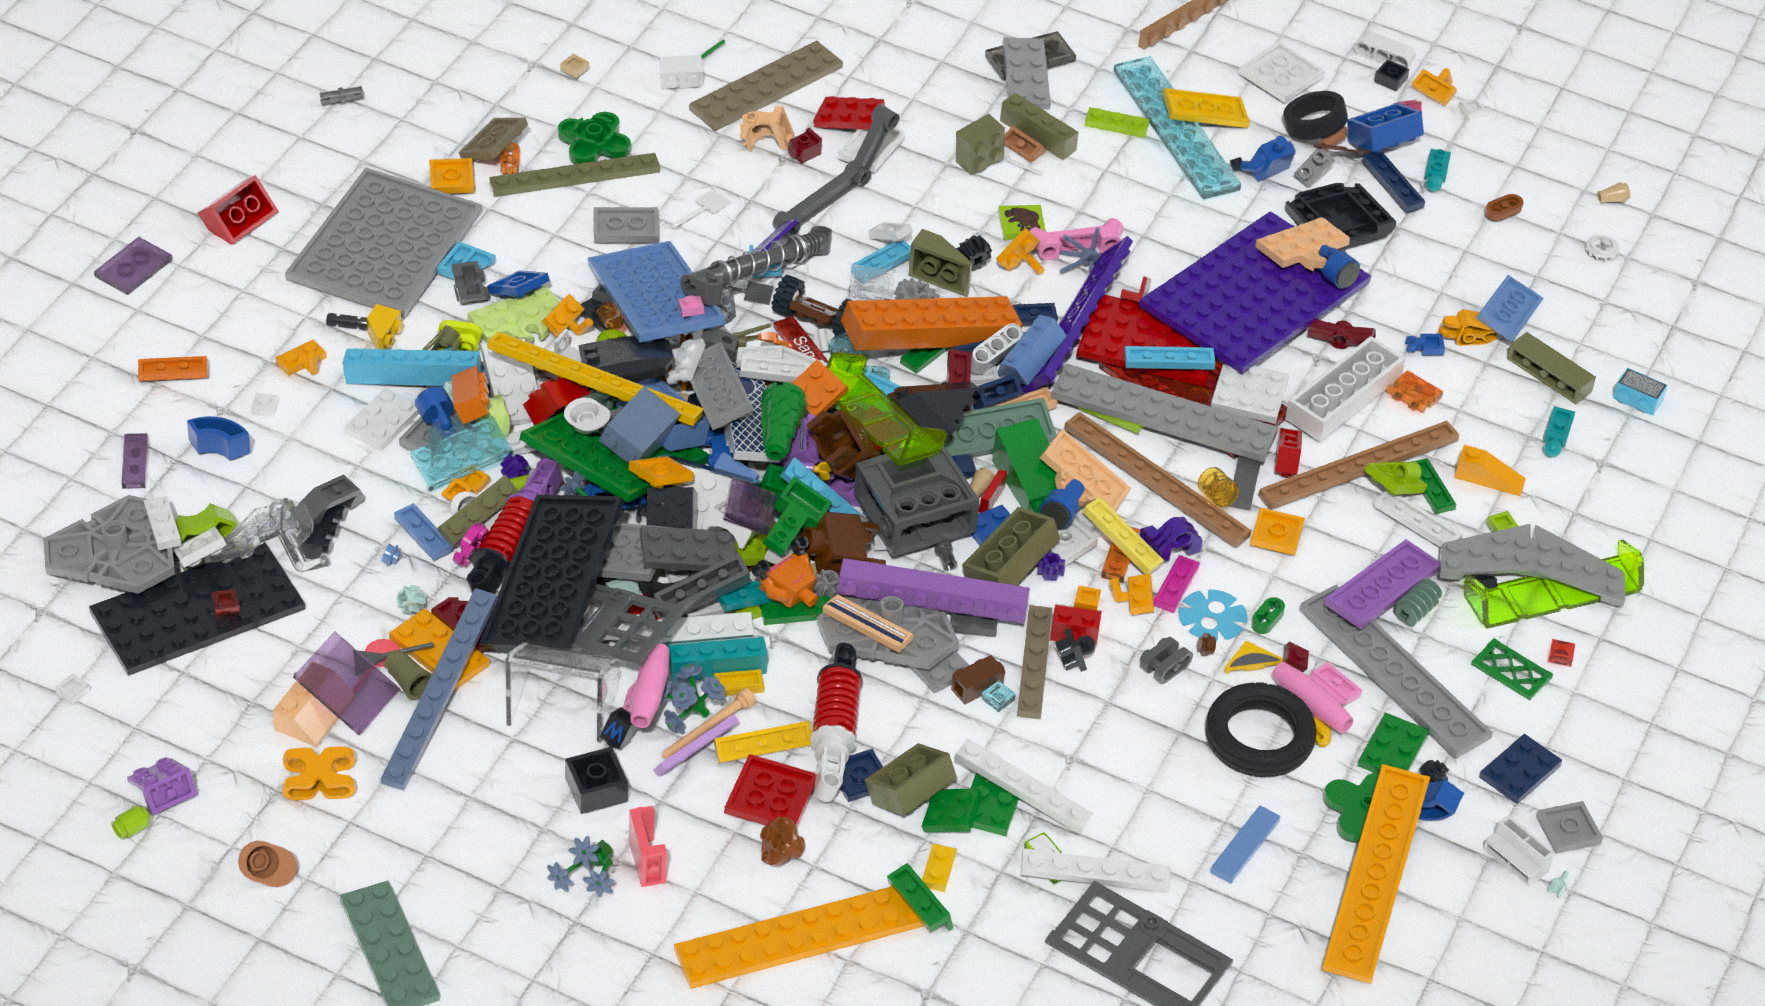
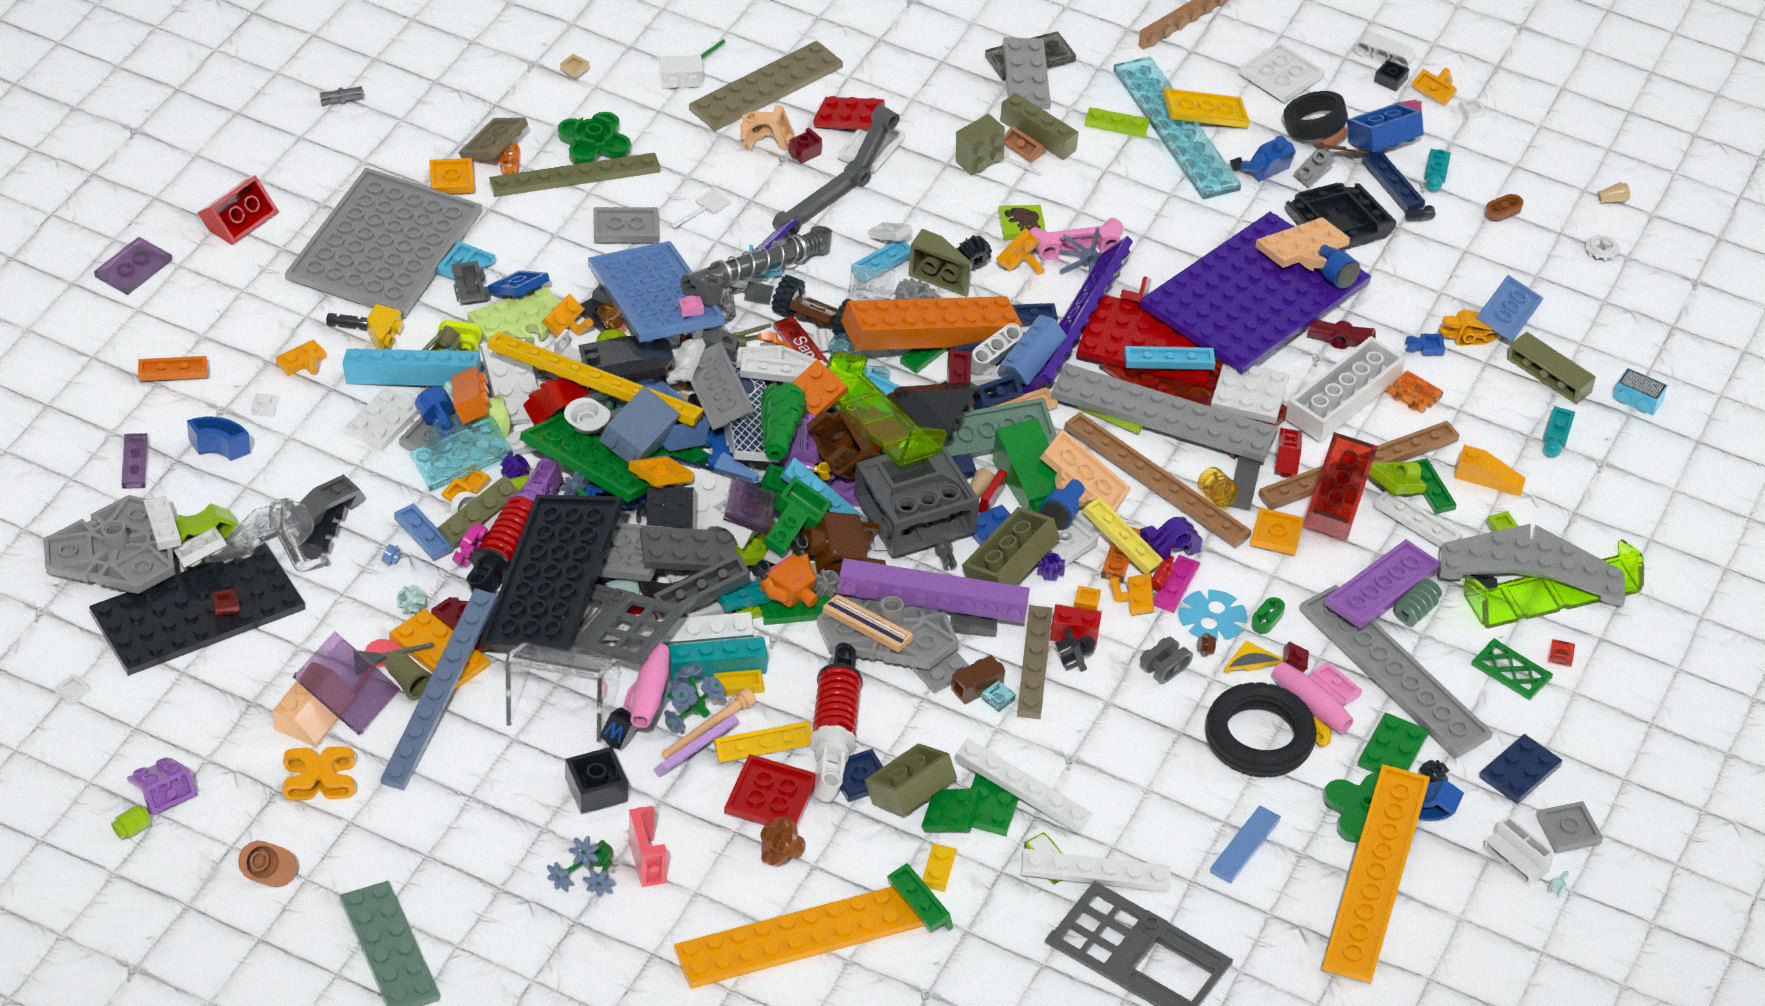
(1163, 573): none -> red piece
(1340, 485): none -> clear red brick
(1427, 213): none -> black arm

